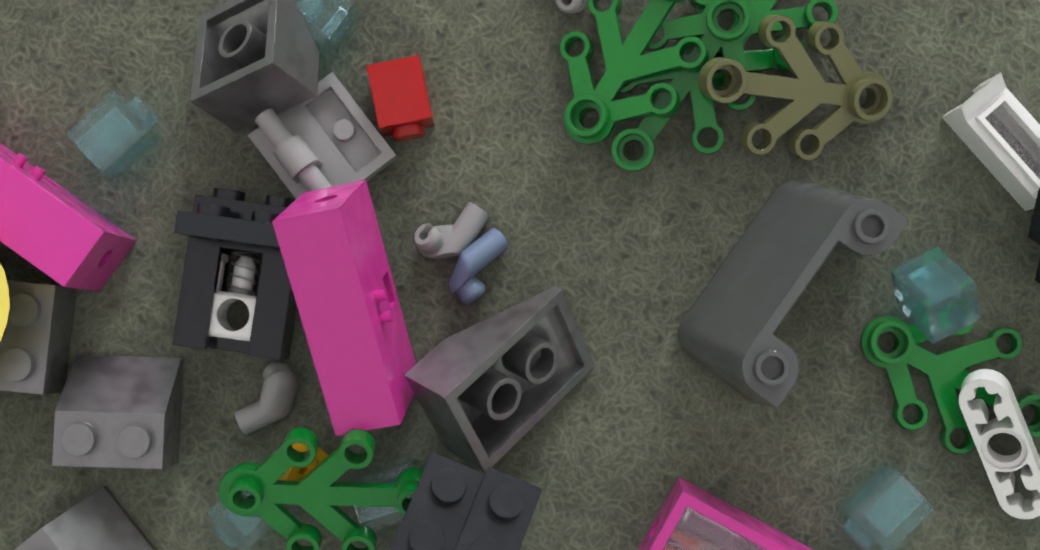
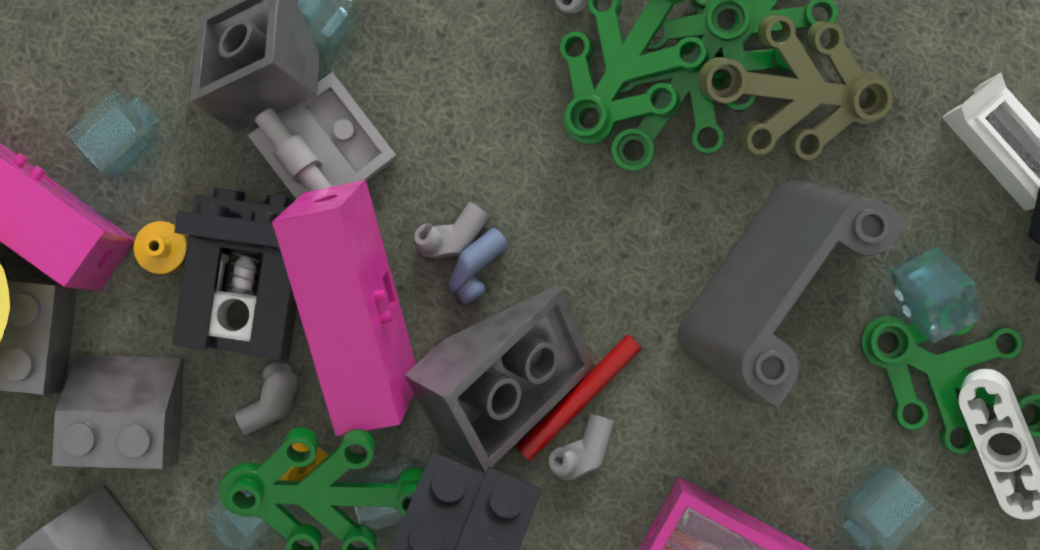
(171, 252): none -> yellow tile
(401, 98): red brick -> none
(578, 397): none -> red bar
(585, 454): none -> light grey arm

